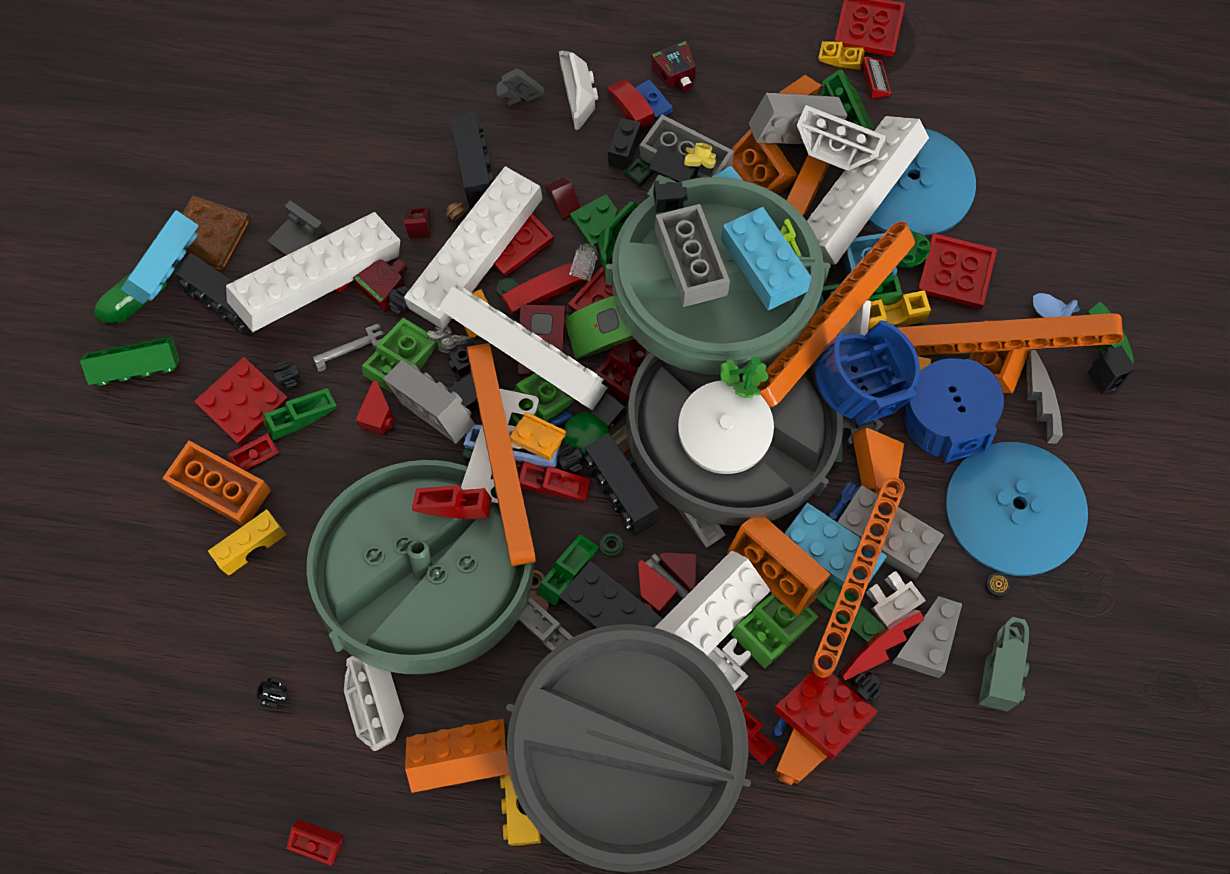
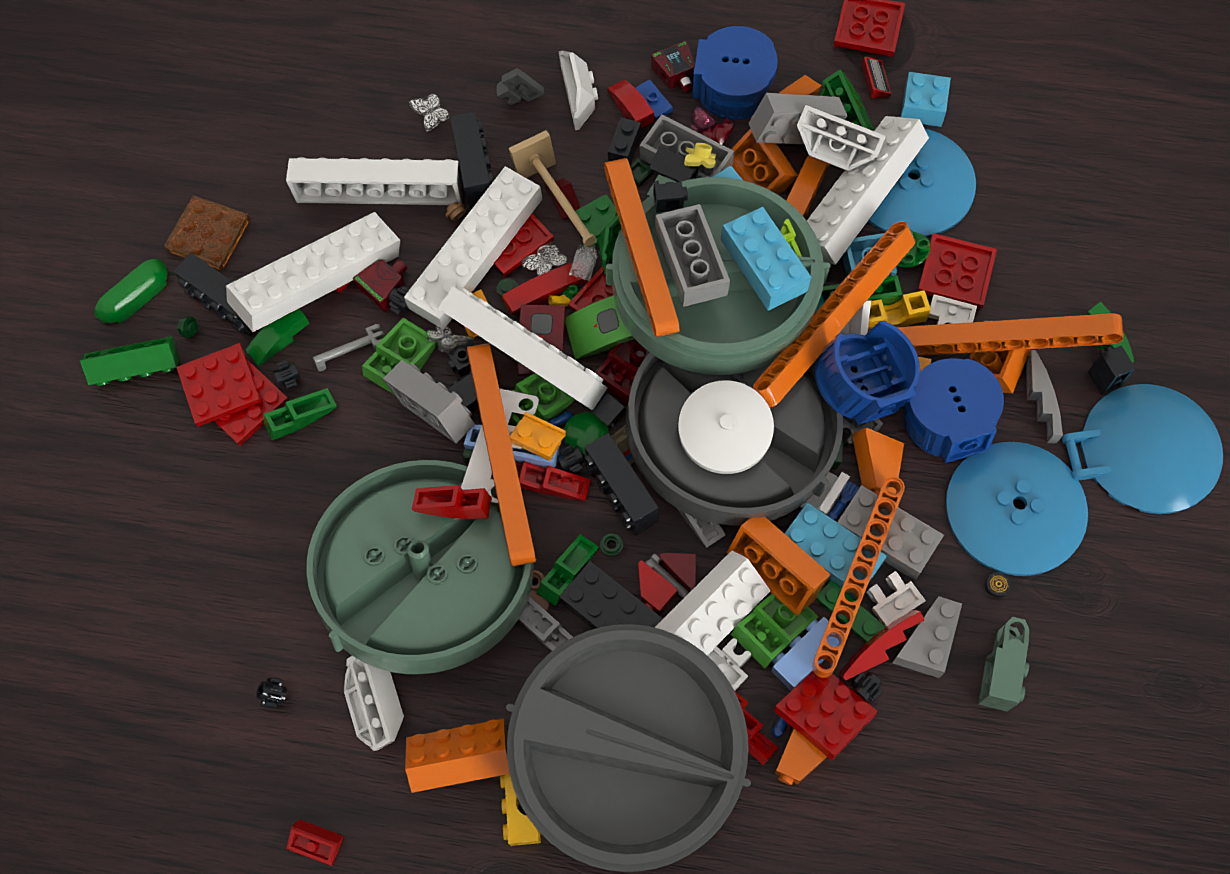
(158, 259): medium azure brick -> none
(187, 327): none -> dark green plate
(217, 483): orange brick -> none
(218, 384): none -> red plate
(232, 551): yellow arch -> none
(253, 452): red slope -> none
(276, 336): none -> green slope
(297, 231): dark grey bracket -> none
(375, 181): none -> white brick
(375, 412): red slope -> none
(418, 223): dark red slope -> none
(429, 110): none -> clear animal
(535, 156): none -> tan tile
(546, 258): none -> clear animal
(565, 297): none -> arm
(641, 248): none -> orange beam
(701, 120): none -> clear pink brick
(720, 132): none -> dark red animal
(729, 87): none -> blue piece
(753, 375): bright green plant -> none
(797, 662): none -> light blue brick
(830, 494): none -> white panel
(837, 55): yellow slope -> none
(926, 98): none -> medium azure brick
(951, 311): none -> white plate
(1049, 306): light blue piece -> none
(1148, 449): none -> dark azure dish

